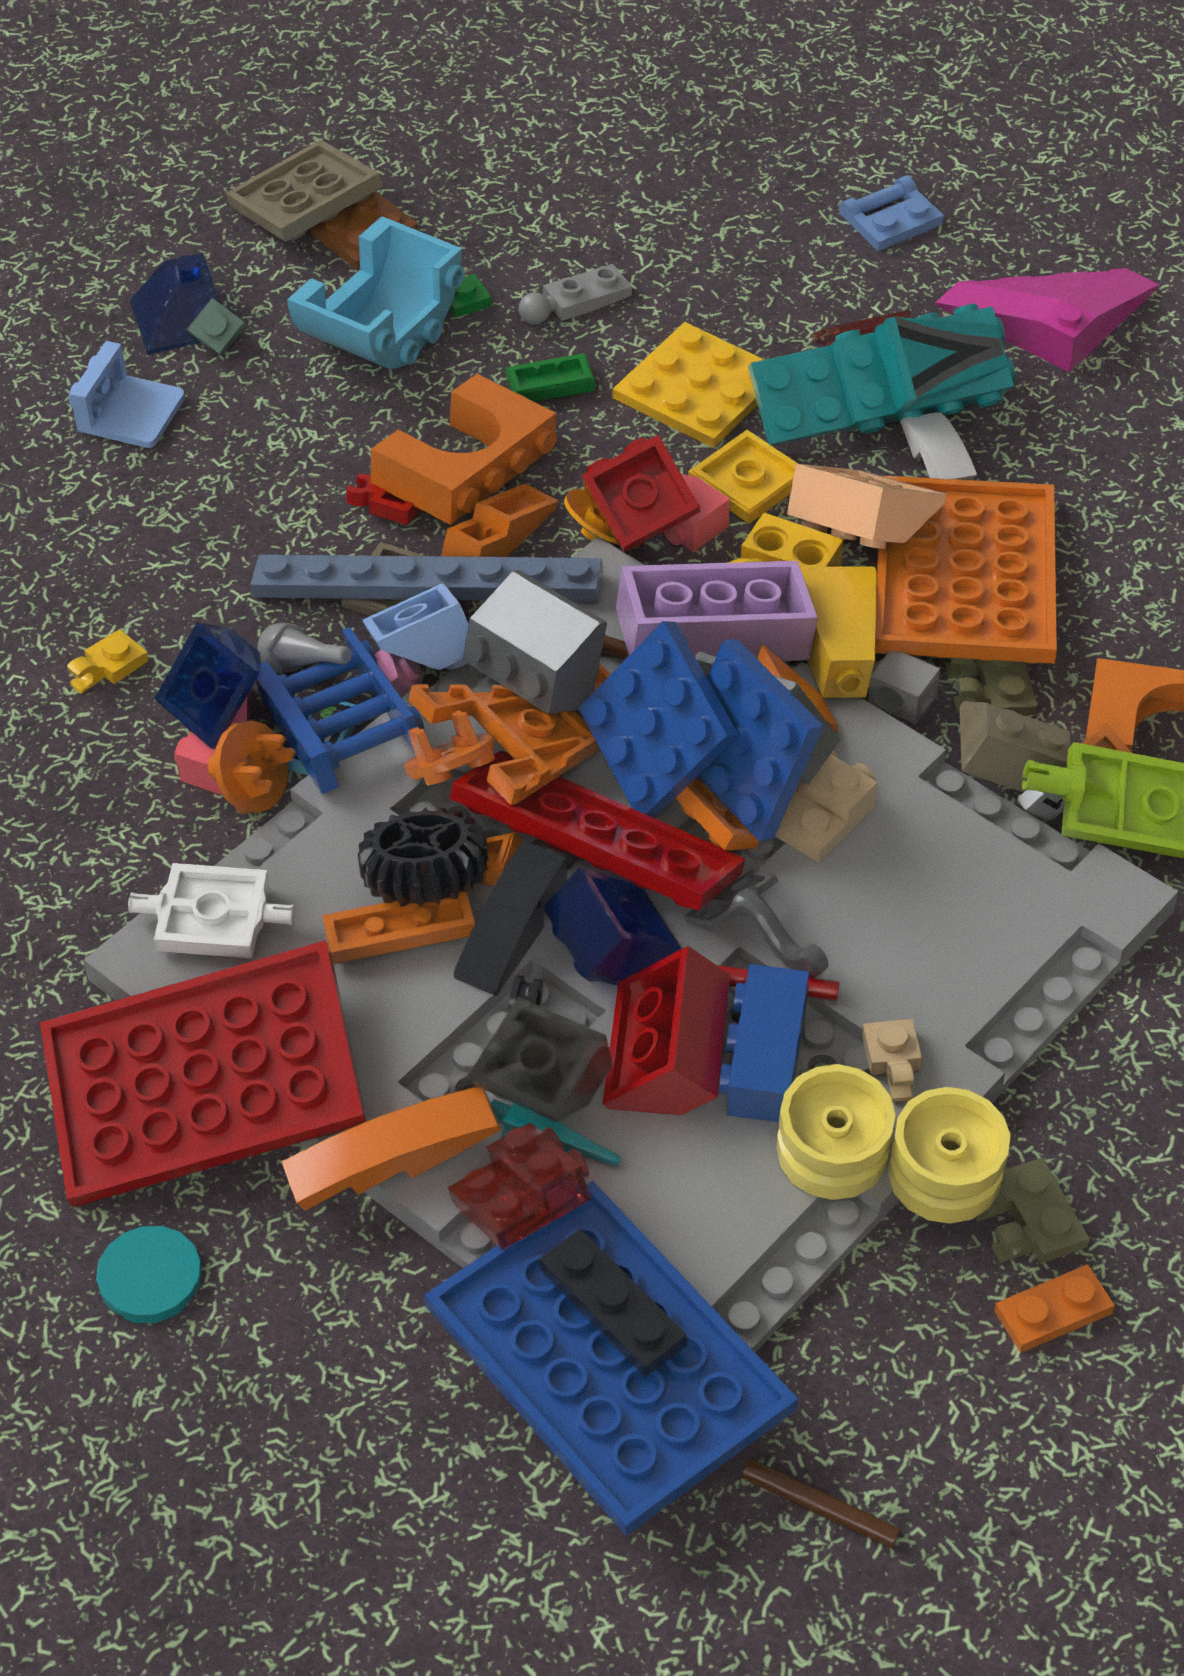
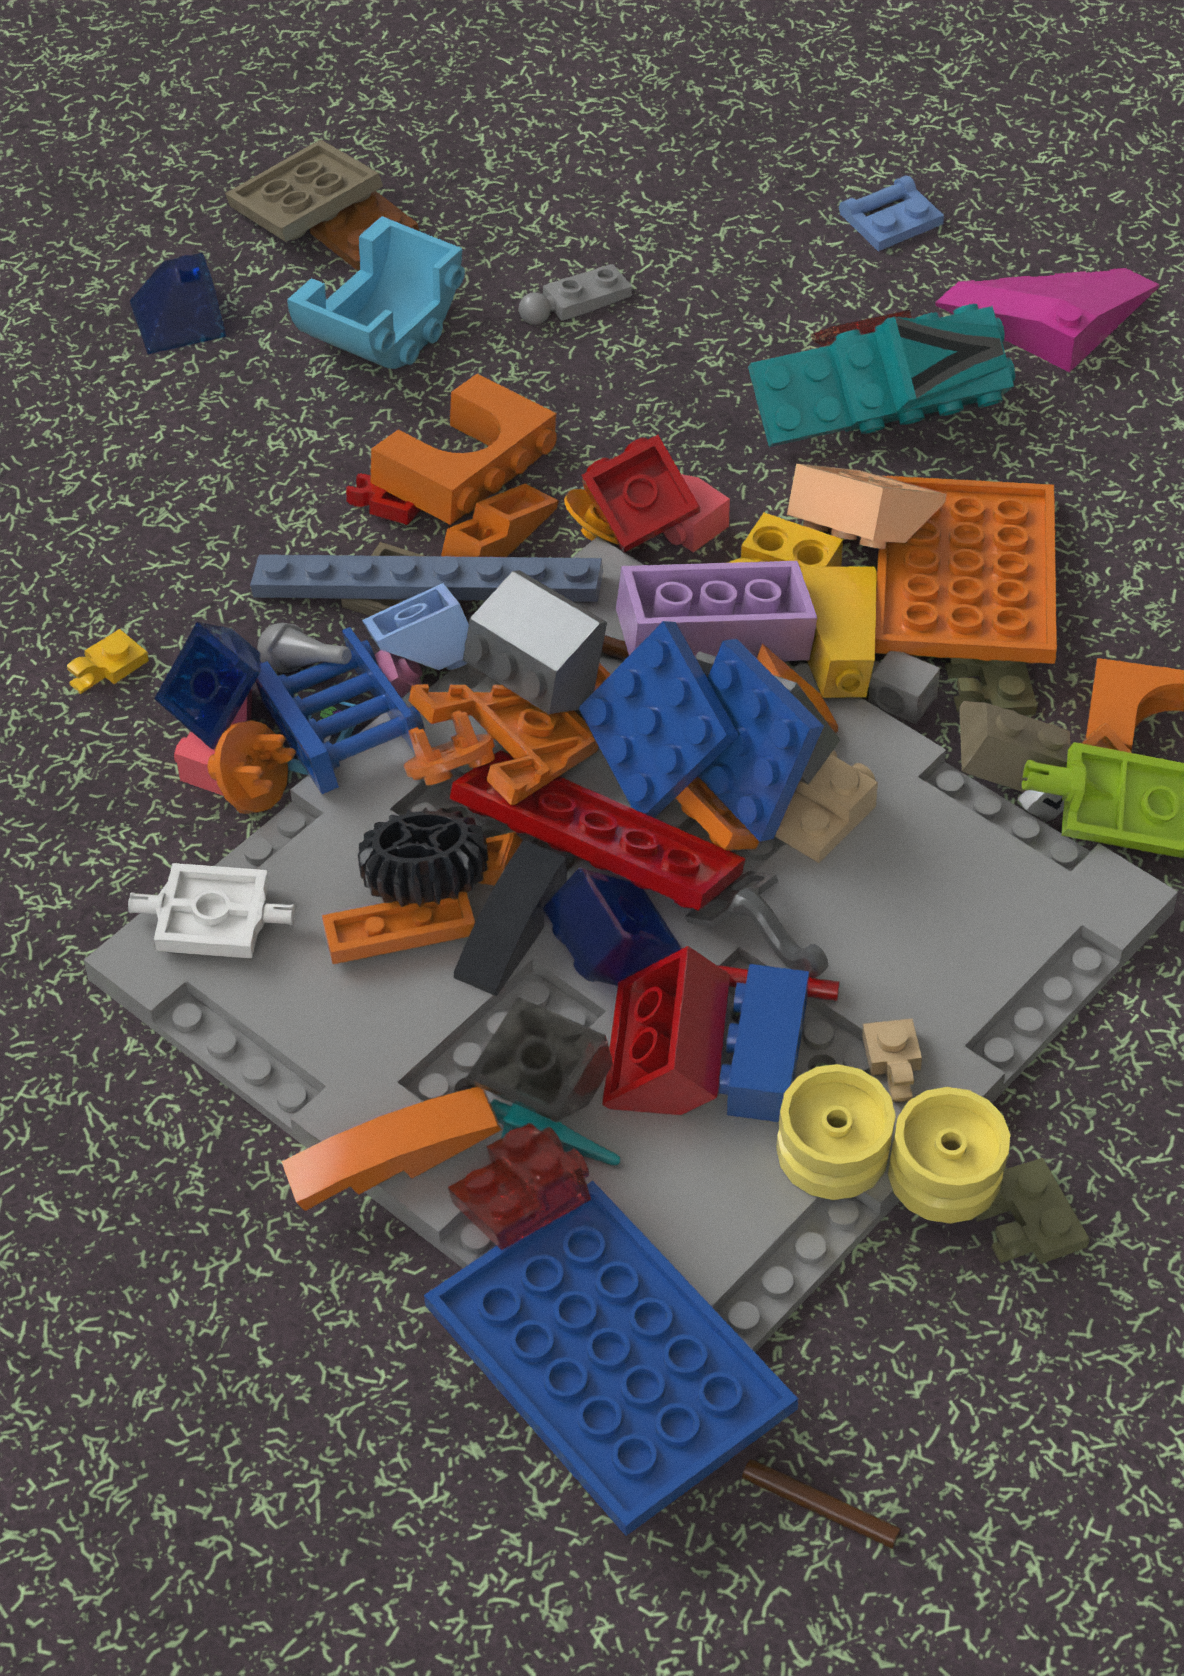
(120, 405): light blue bracket -> none
(149, 1274): teal tile -> none
(201, 1073): red plate -> none
(216, 327): sand green plate -> none
(469, 297): green plate -> none
(529, 991): black bush -> none
(551, 378): green plate -> none
(613, 1303): black plate -> none
(692, 385): yellow plate -> none
(748, 474): yellow plate -> none
(939, 446): white slope -> none
(1054, 1308): orange plate -> none

